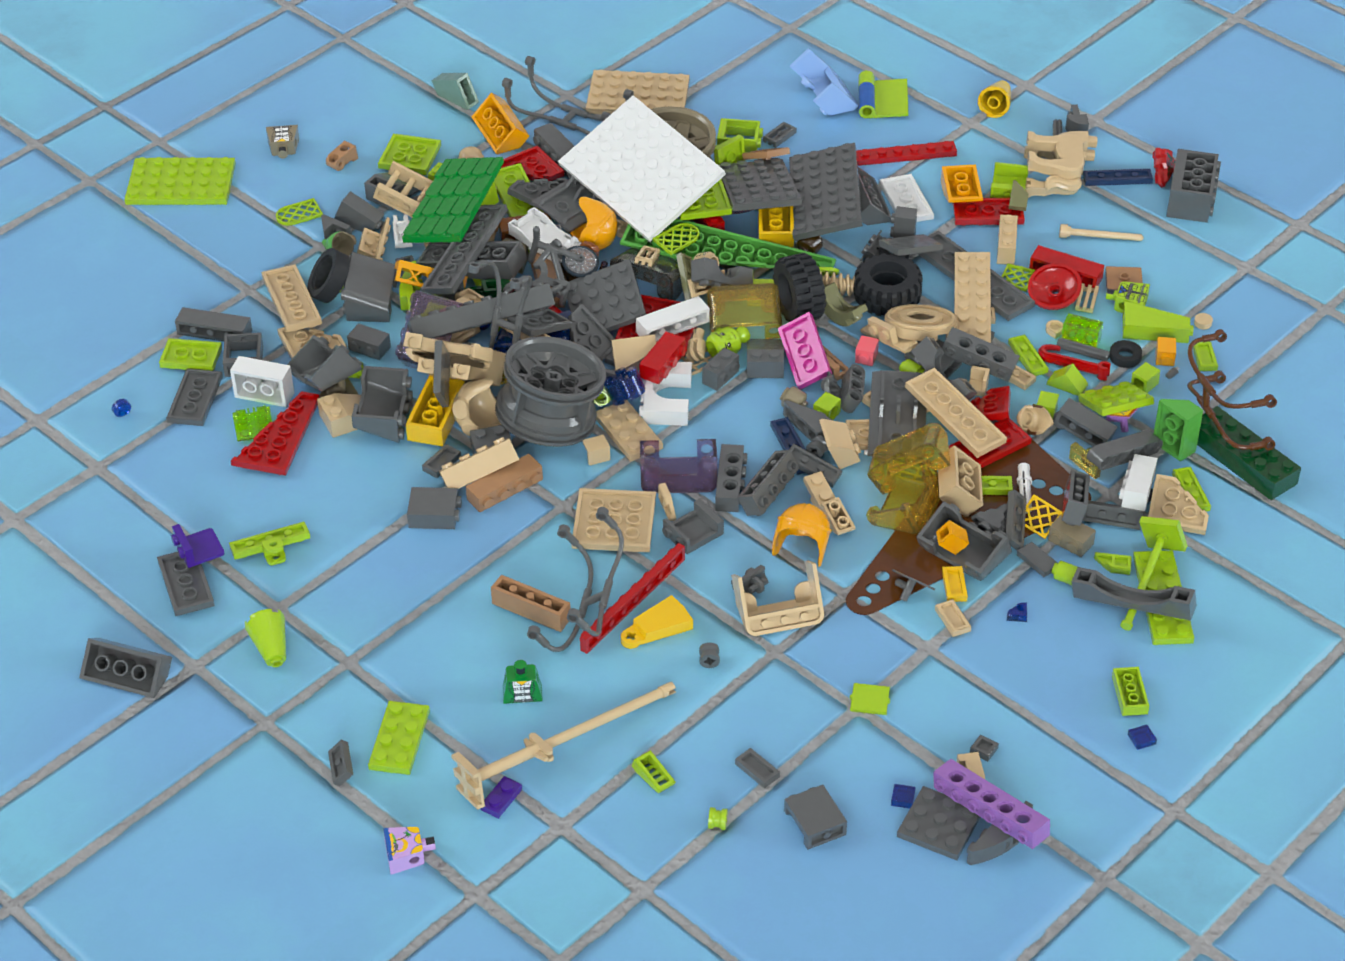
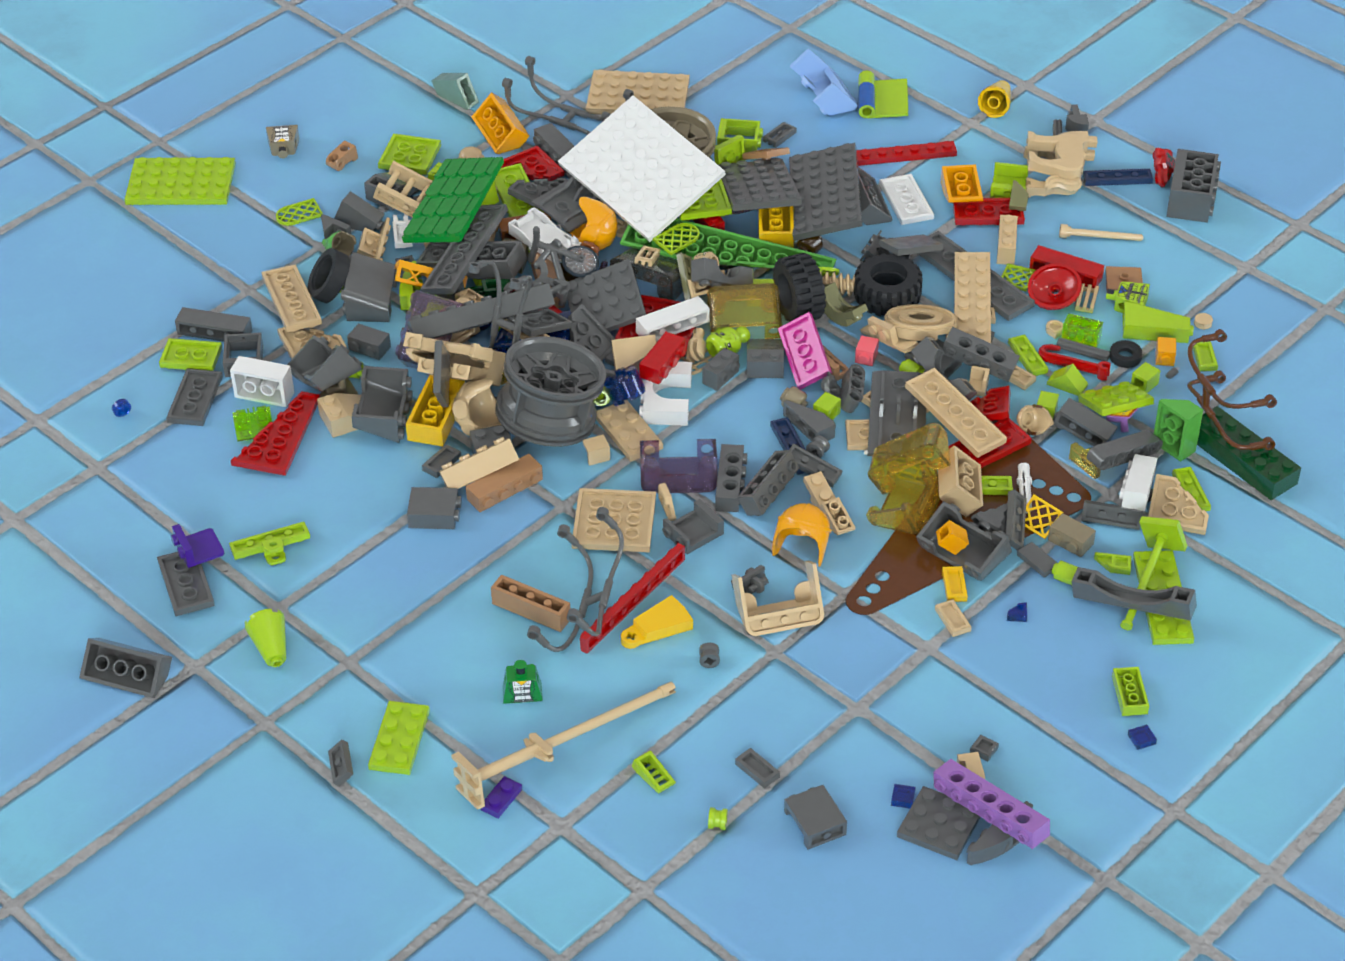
(406, 848): lavender torso -> none
(841, 442): tan slope -> none
(870, 699): lime piece -> none
(904, 222): dark grey brick -> none
(907, 586): dark grey shield -> none
(1075, 498): dark grey brick -> none

